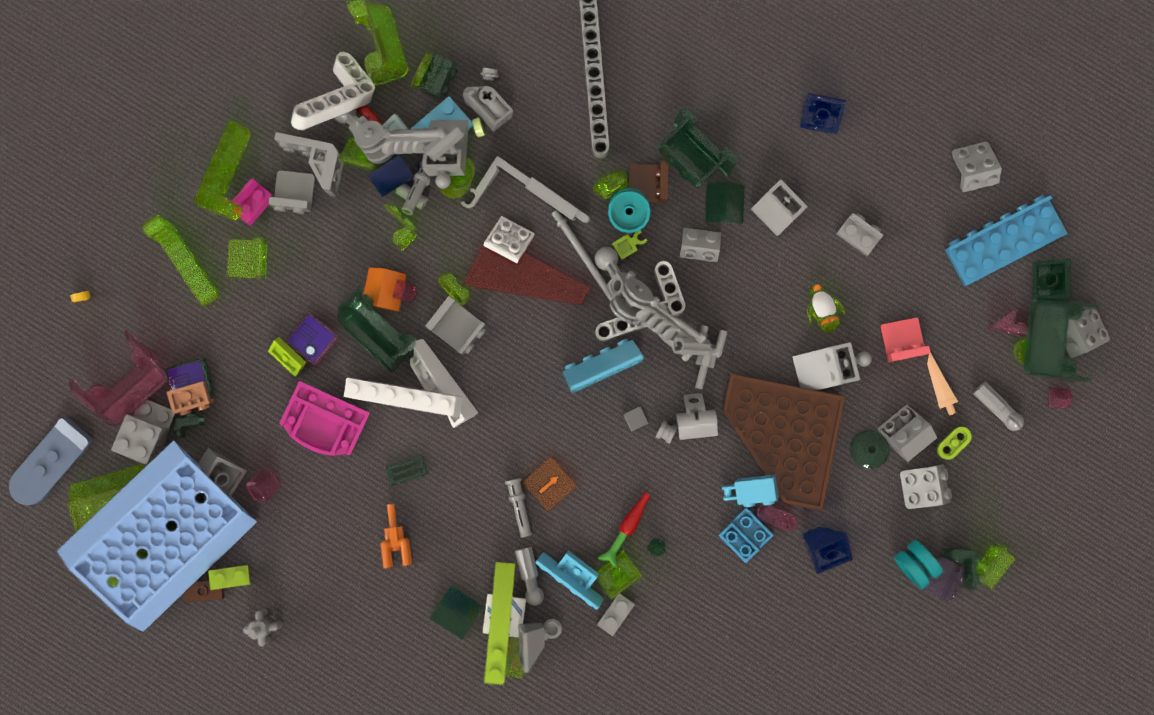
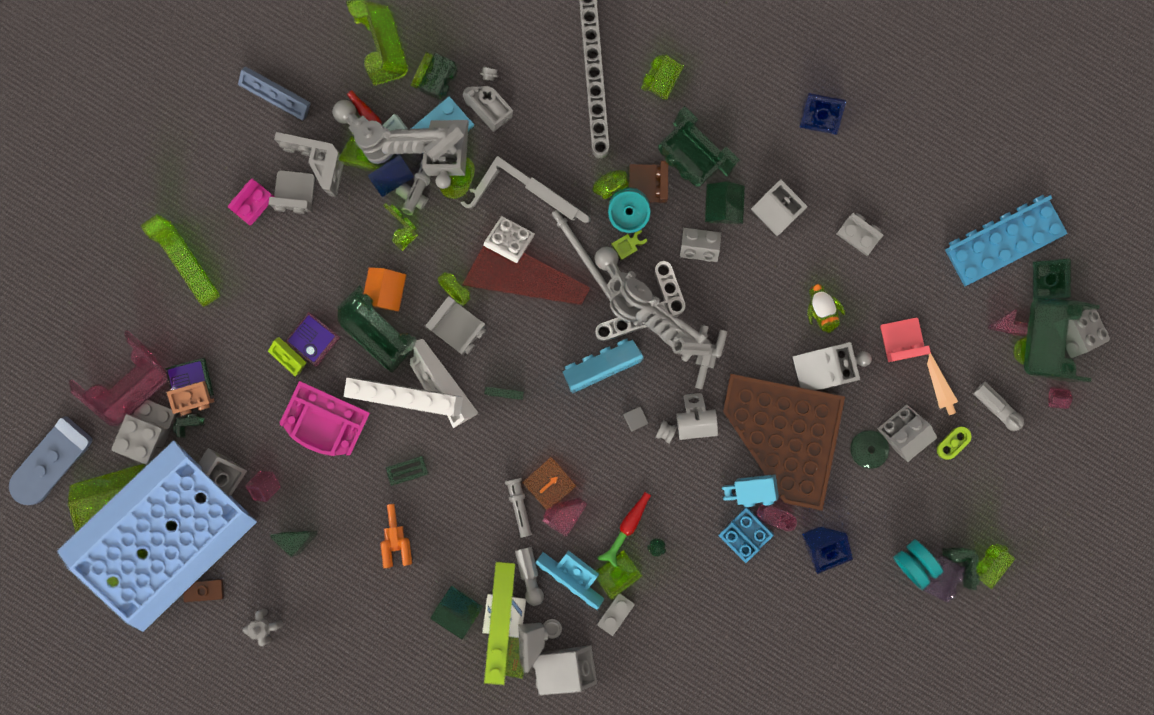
(81, 296): yellow tile -> none
(220, 172): clear neon green beam -> none
(229, 577): lime plate -> none
(247, 258): clear neon green bracket -> none
(274, 93): none -> sand blue plate
(293, 542): none -> clear green slope
(356, 93): white beam -> none
(404, 291): clear pink slope -> none
(478, 127): yellowish green tile -> none
(504, 393): none -> clear green tile
(564, 515): none -> clear pink slope
(565, 670): none -> light grey slope
(662, 76): none -> clear neon green bracket
(925, 487): light grey bracket -> none
(977, 166): light grey bracket -> none

